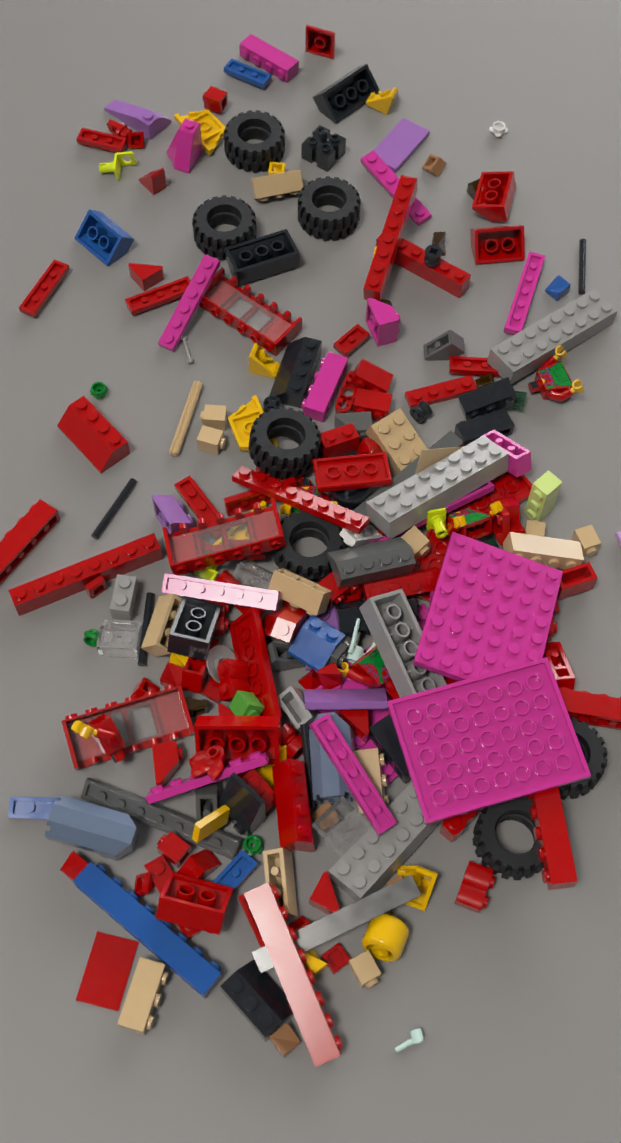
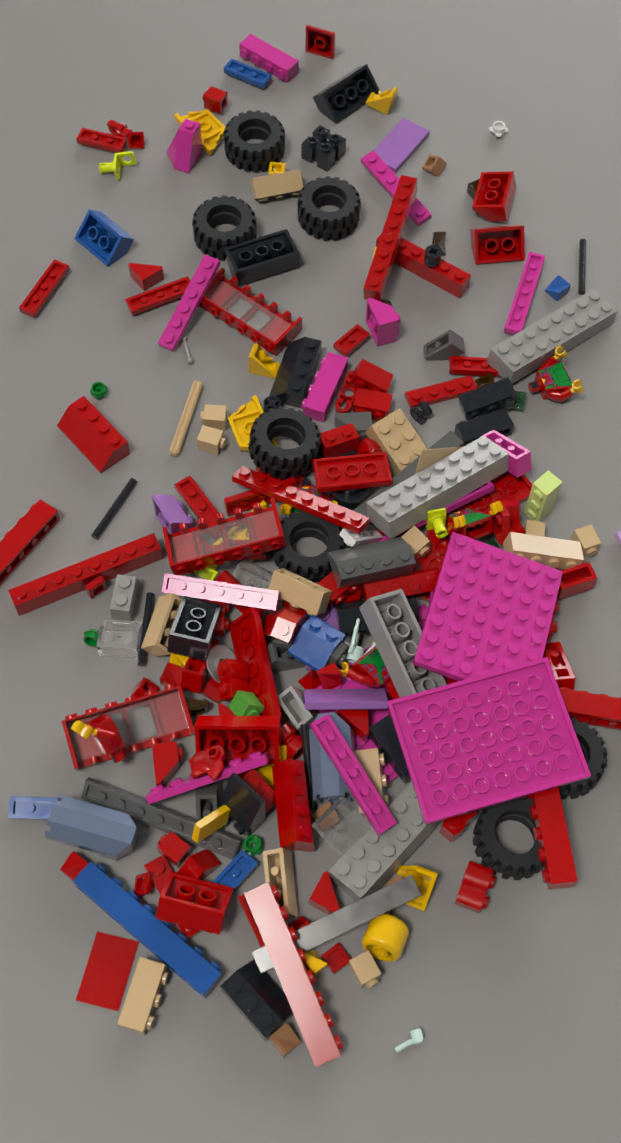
(138, 118): medium lavender wedge -> none
(154, 181): red slope -> none

